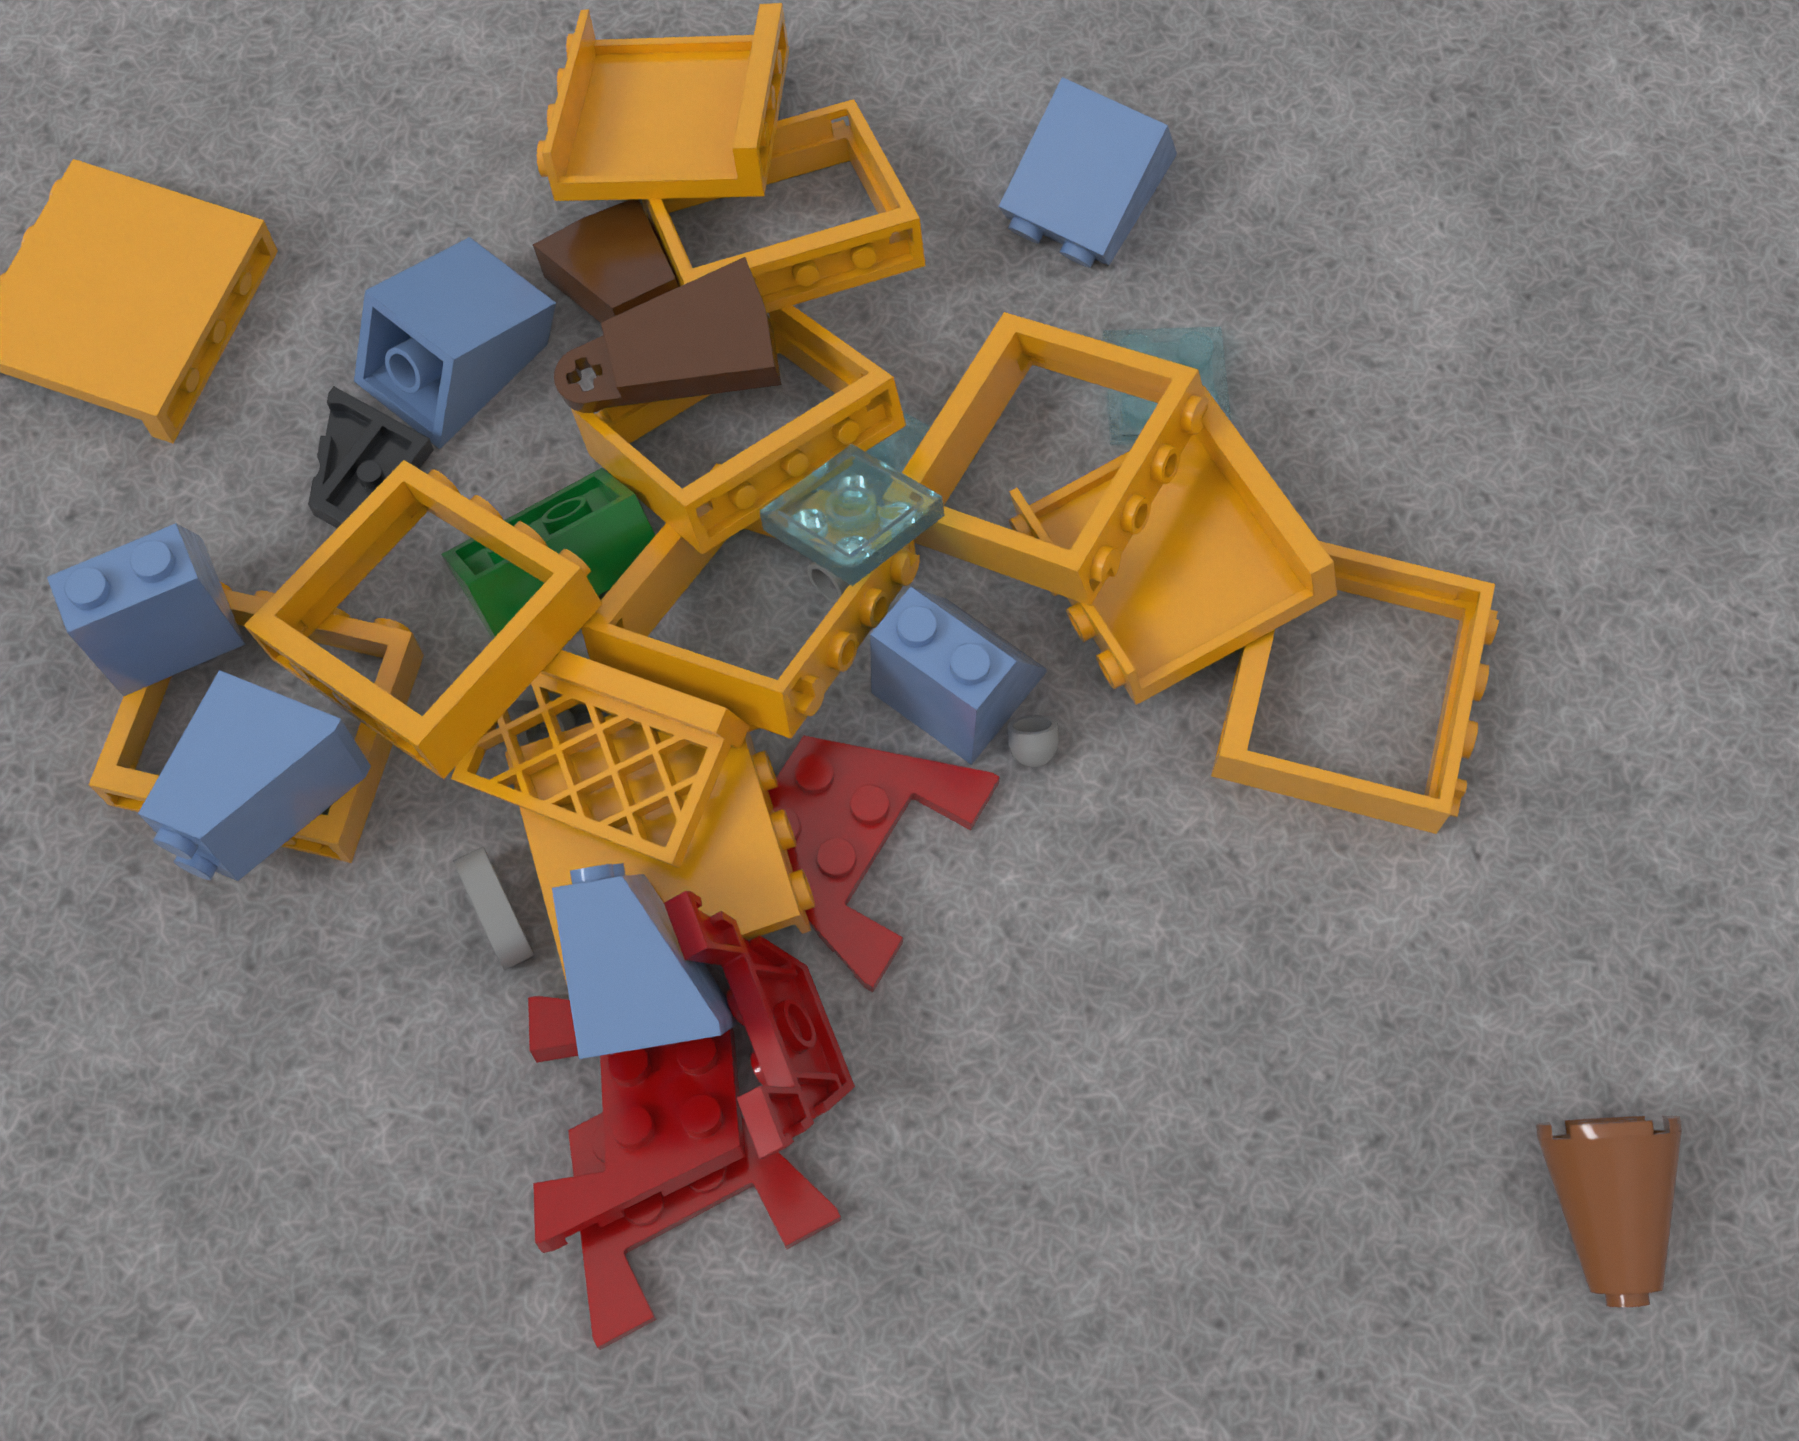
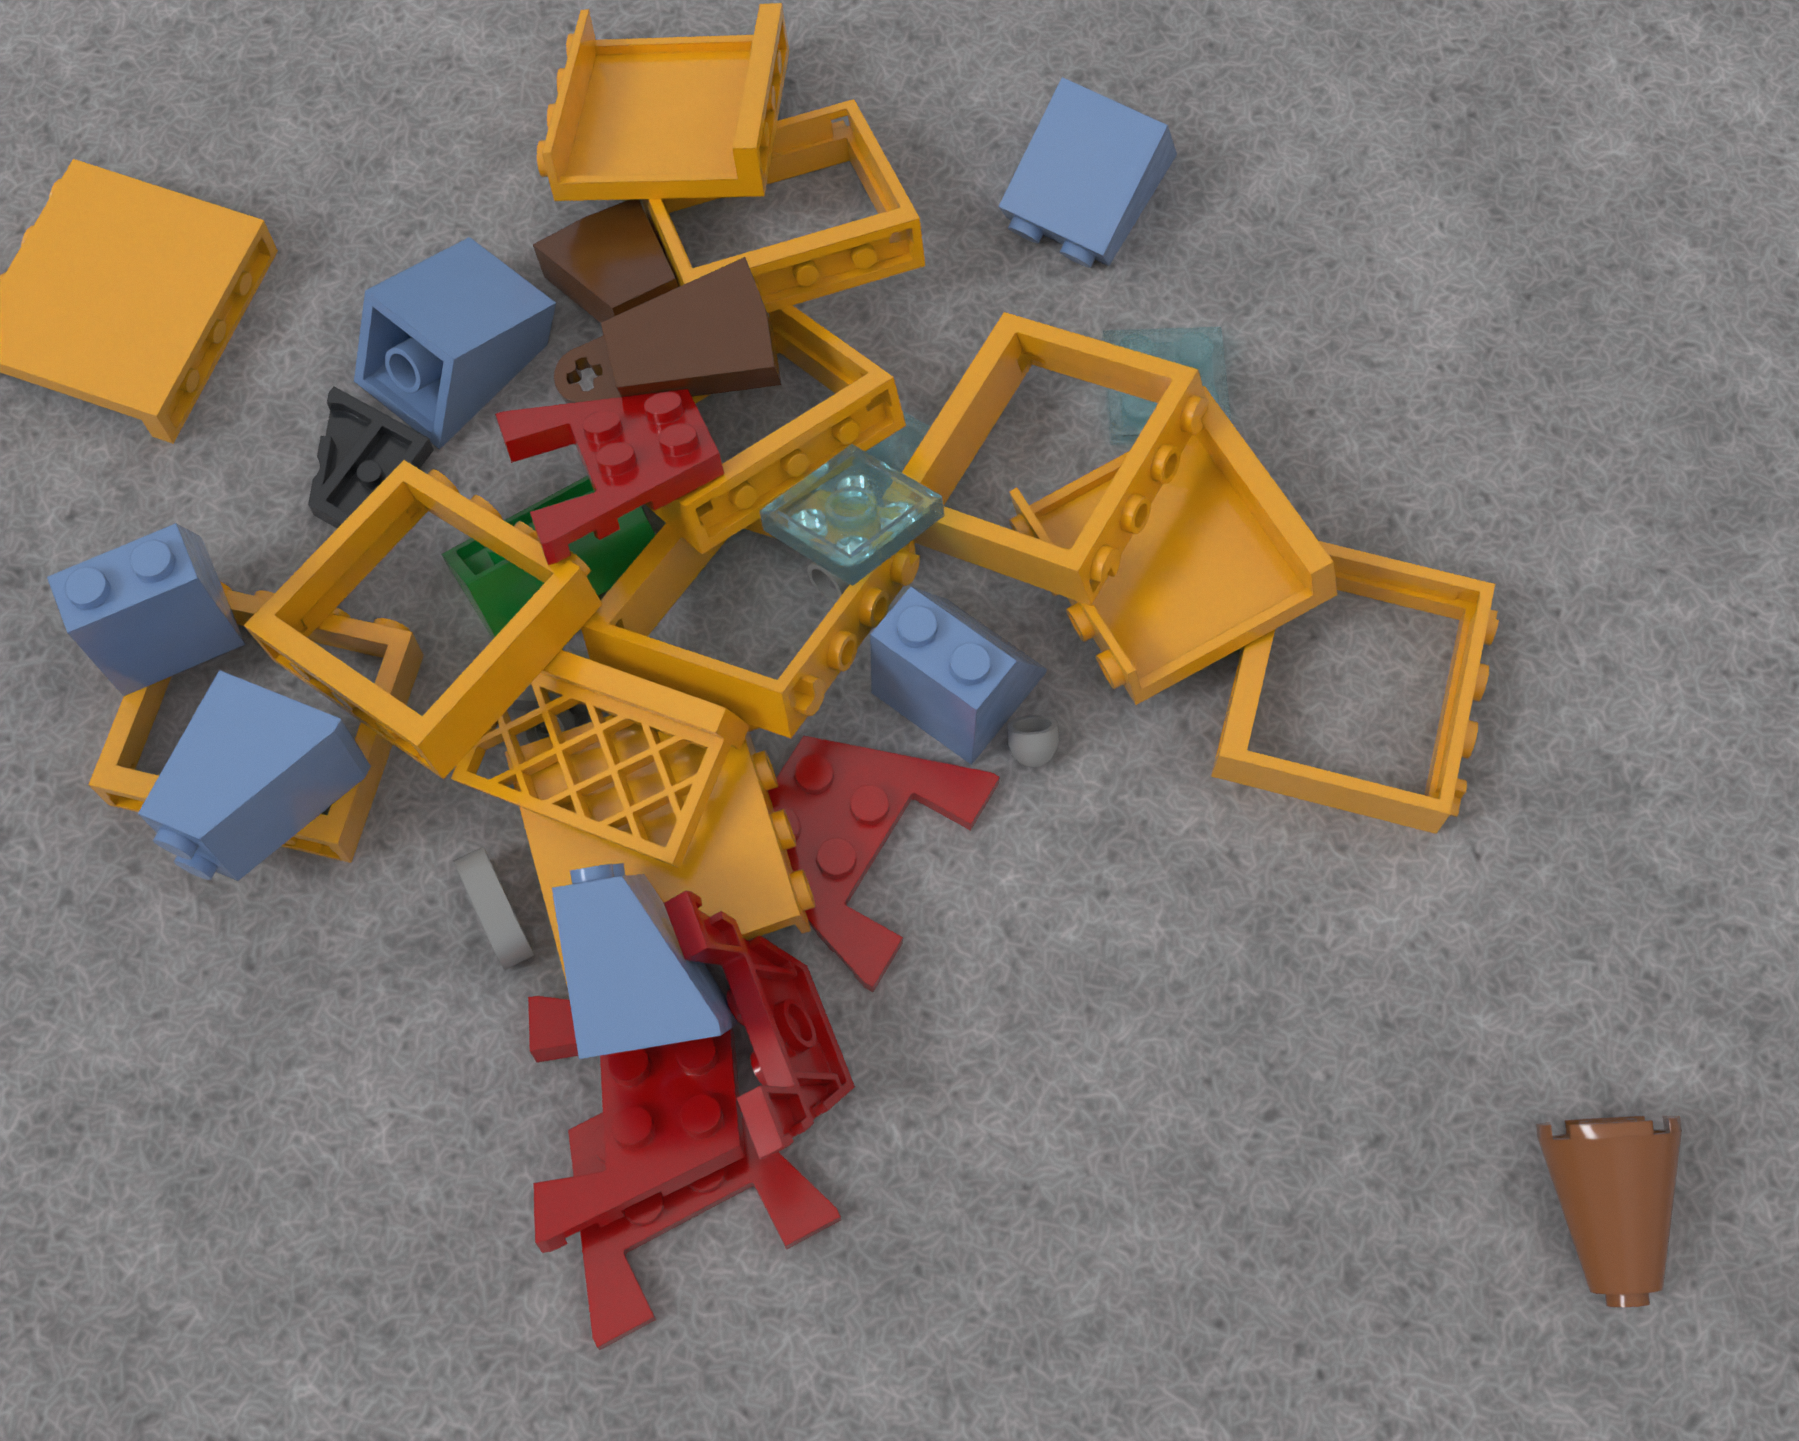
(633, 453): none -> red wing

